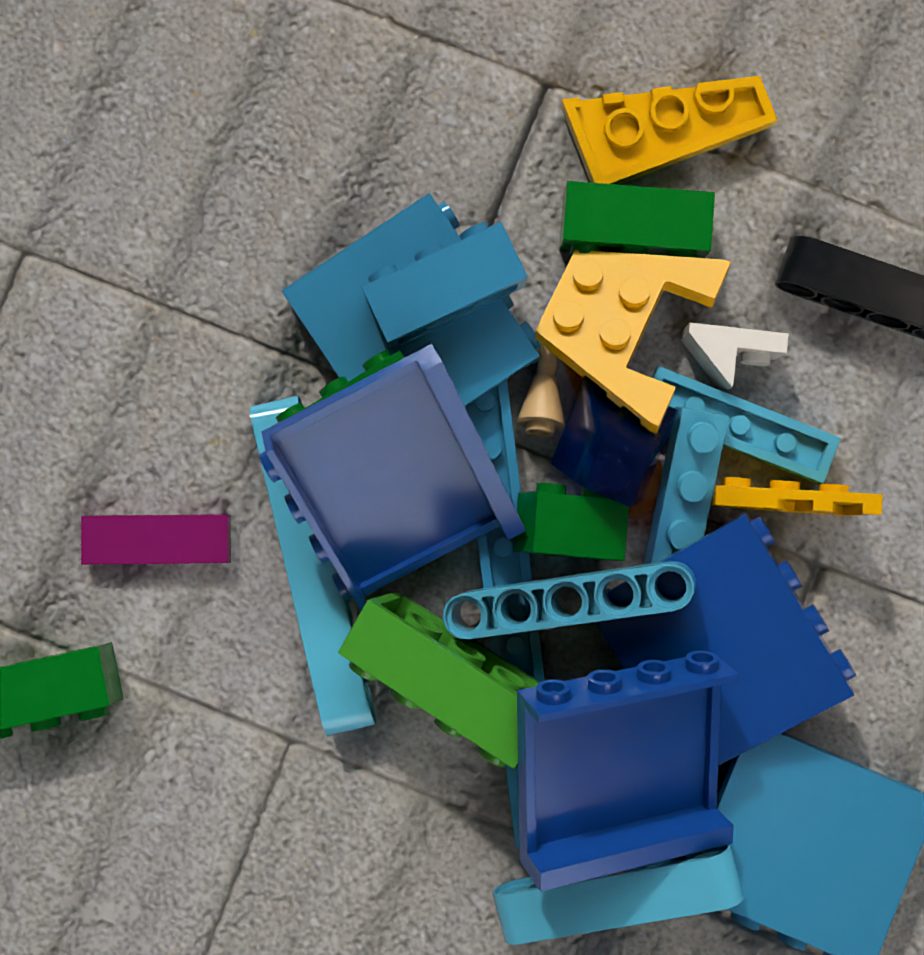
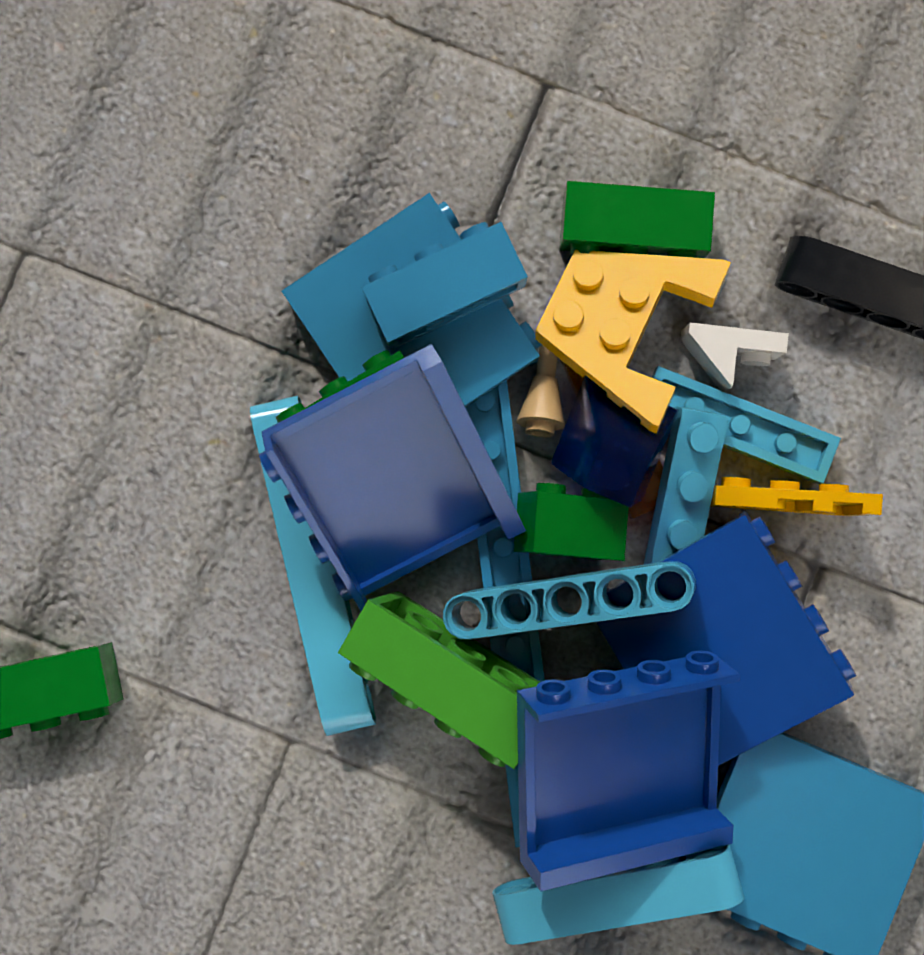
(156, 539): magenta tile -> none
(648, 131): yellow wing -> none

